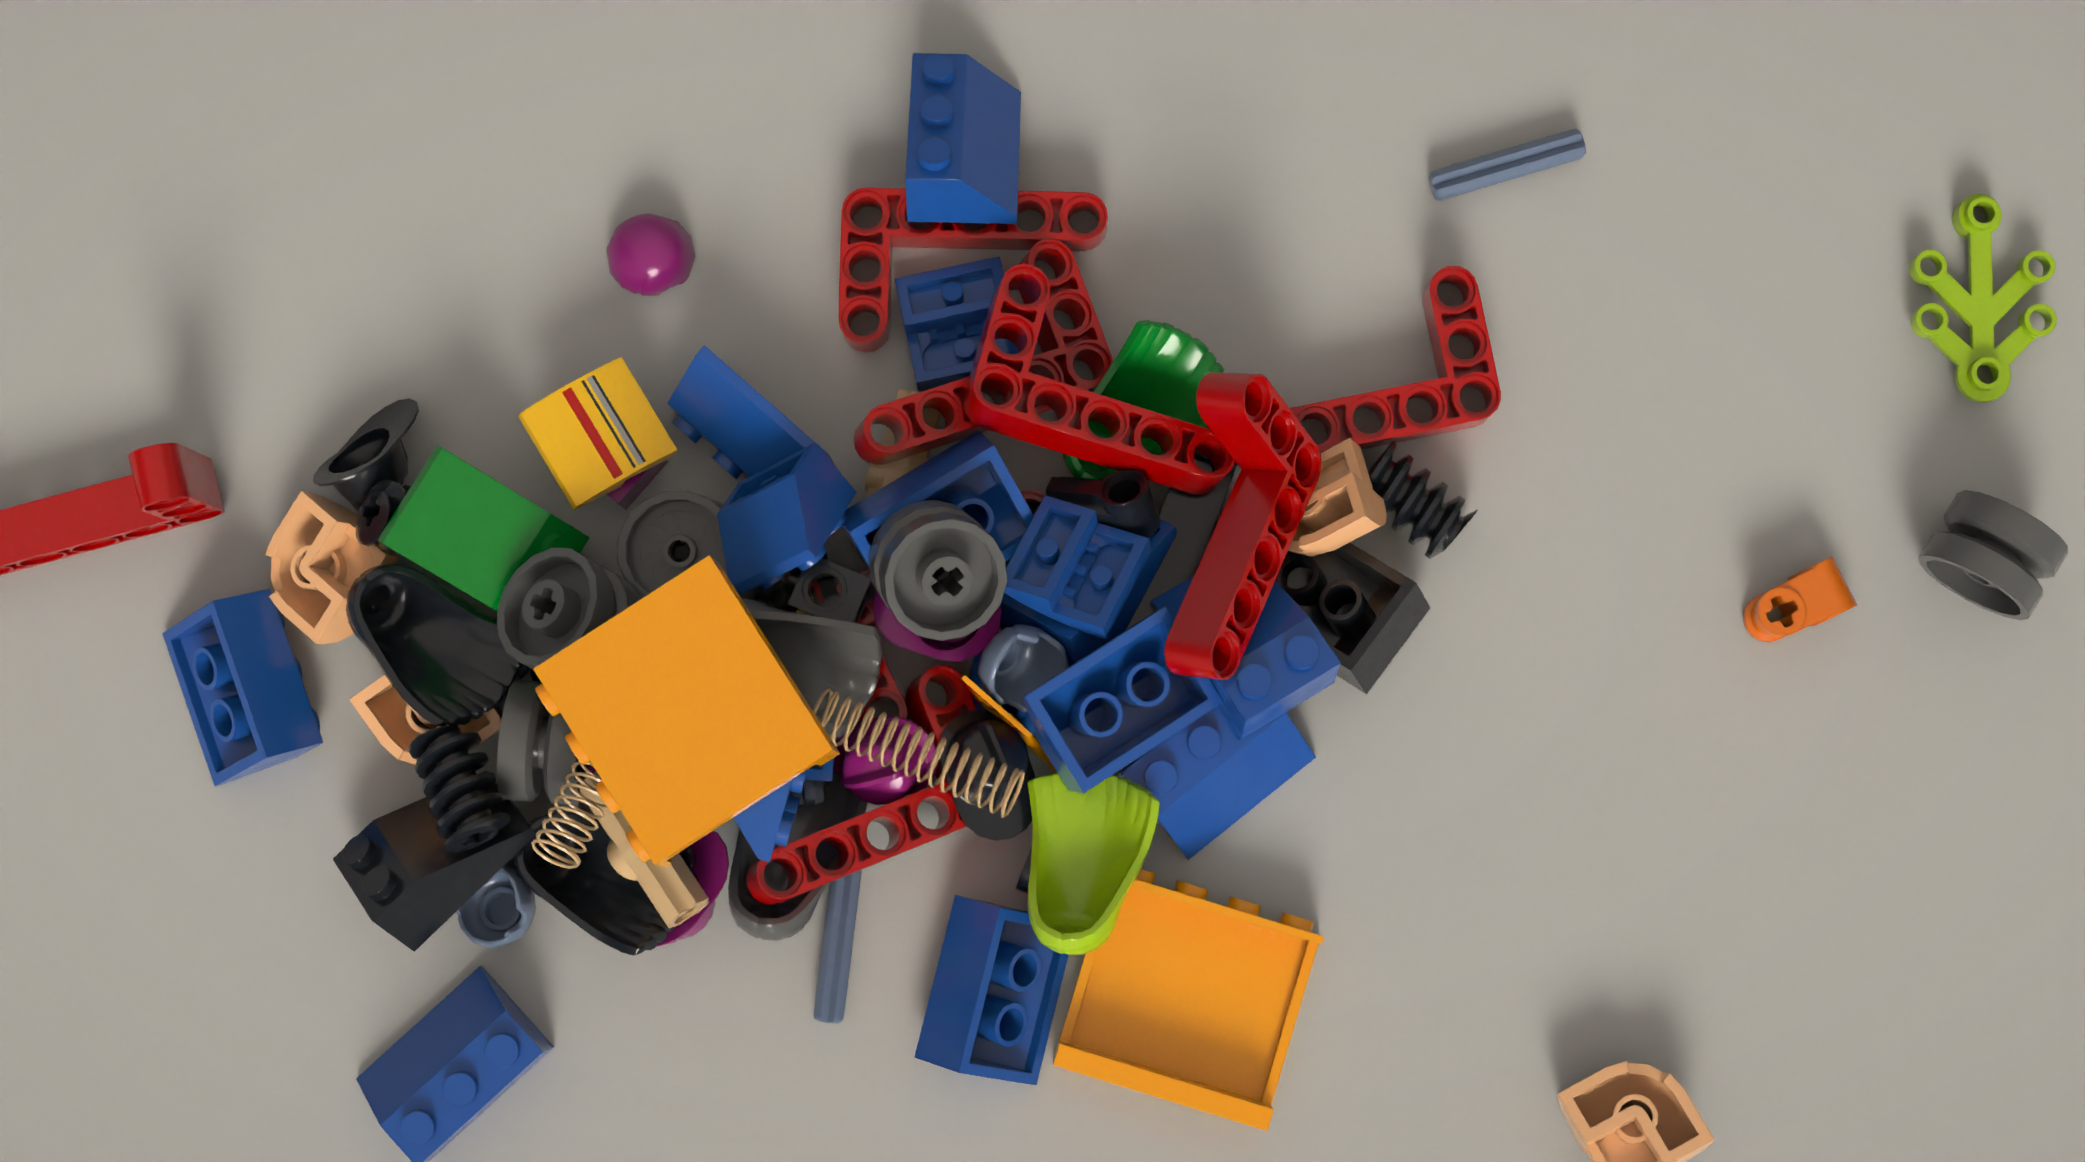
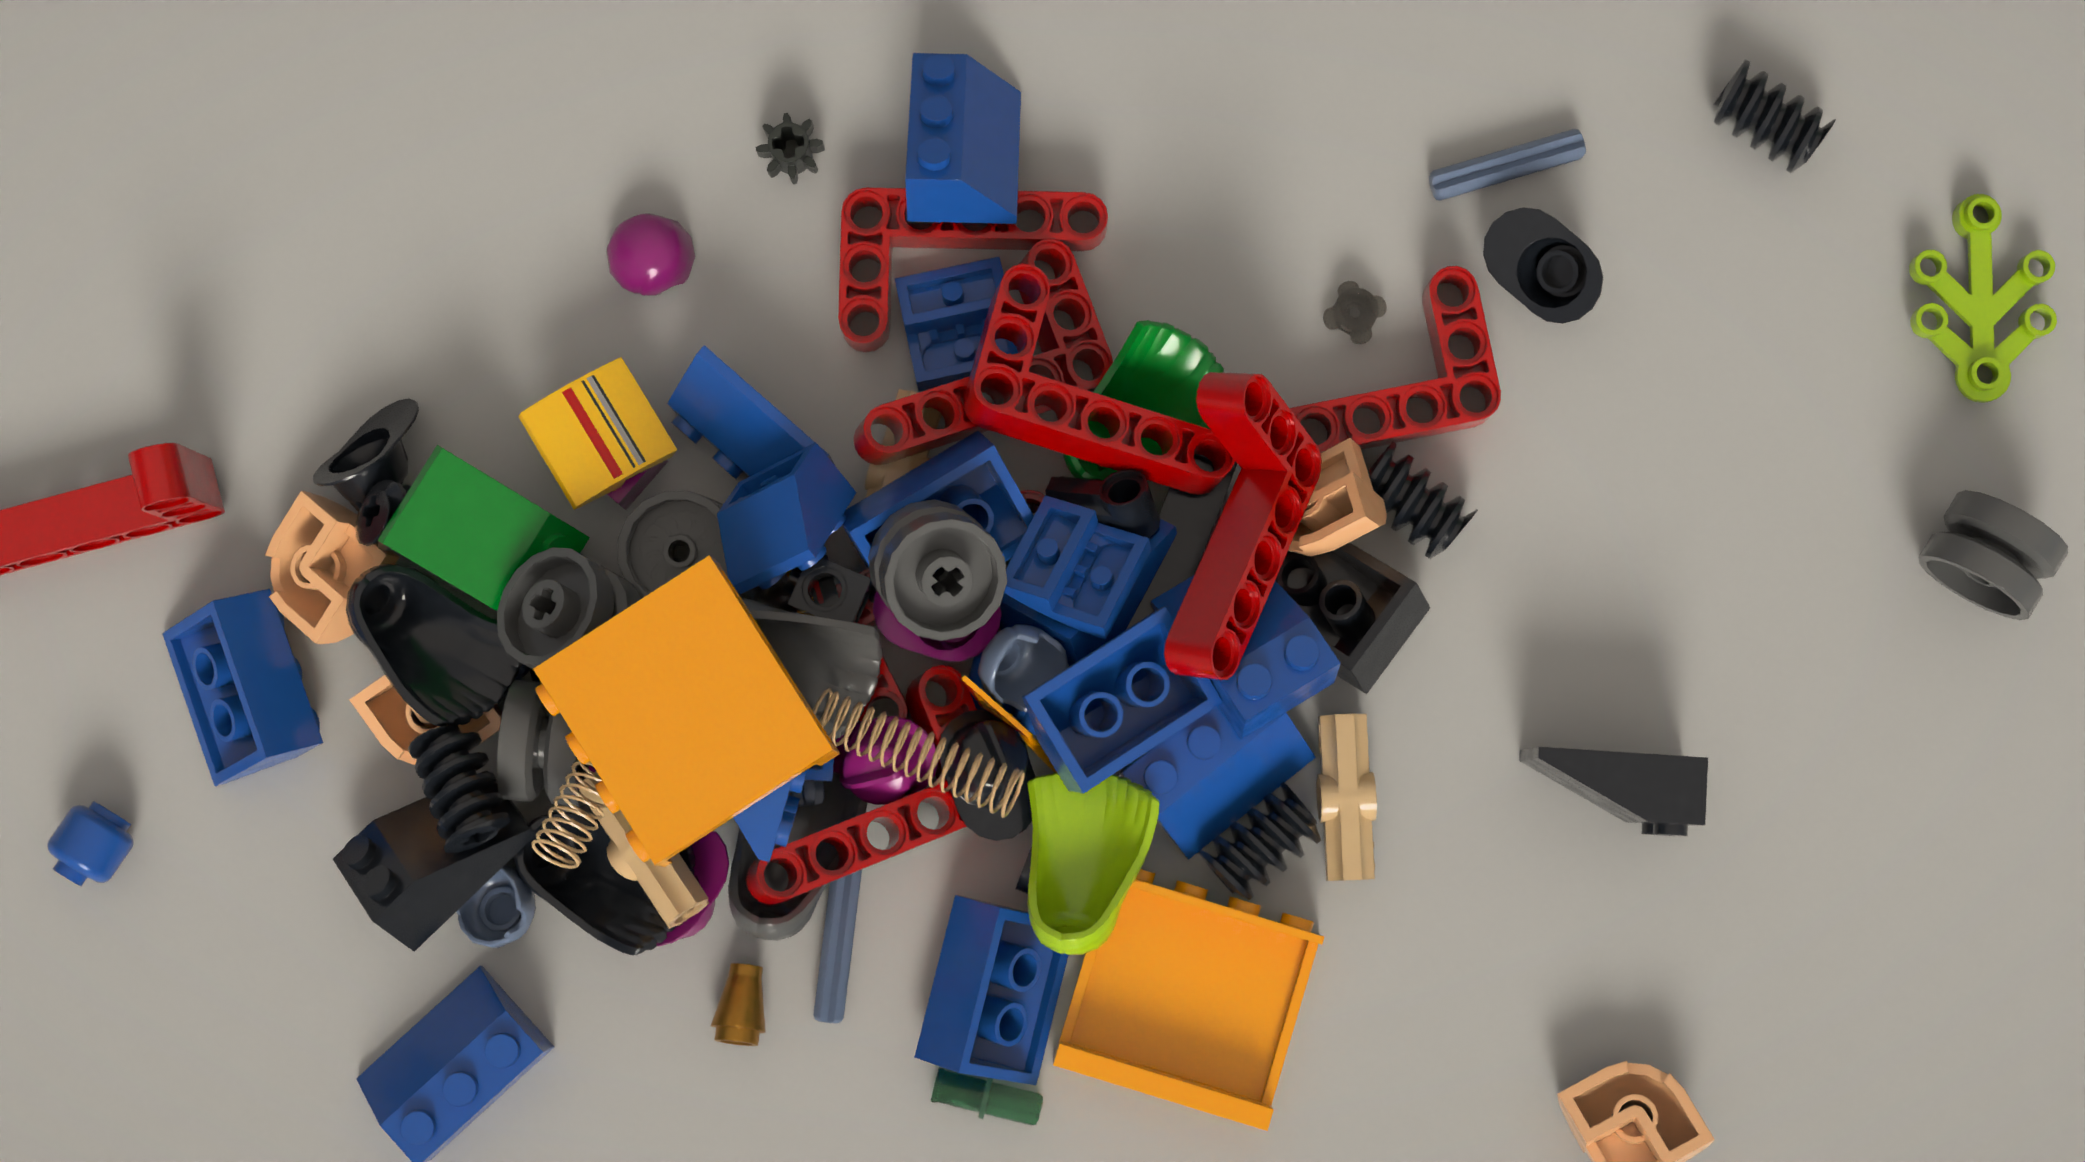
(90, 844): none -> blue head
(740, 1009): none -> pearl gold cone
(777, 143): none -> pearl dark grey gear
(987, 1097): none -> clear green axle
(1262, 843): none -> black piece
(1346, 797): none -> tan piece
(1351, 297): none -> clear smoke plate
(1543, 265): none -> black piece
(1642, 788): none -> black slope
(1771, 117): none -> black piece
(1803, 601): orange piece -> none

